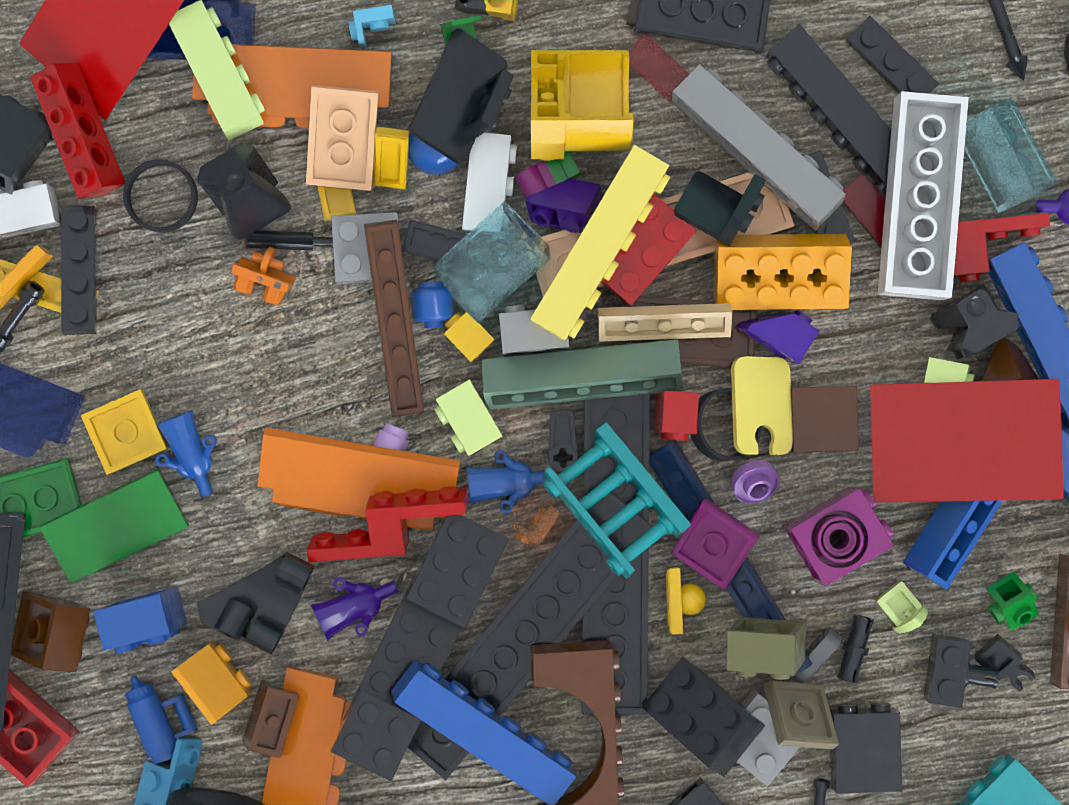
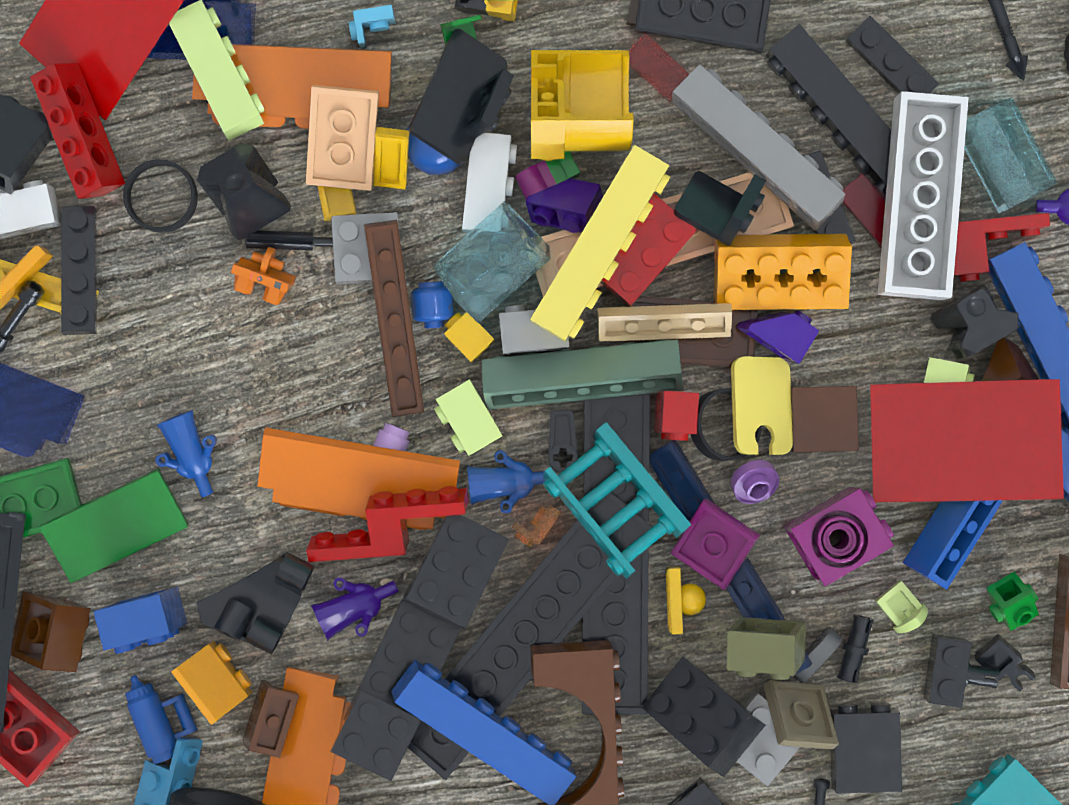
(124, 432): yellow plate -> none
(429, 240): black plate -> none

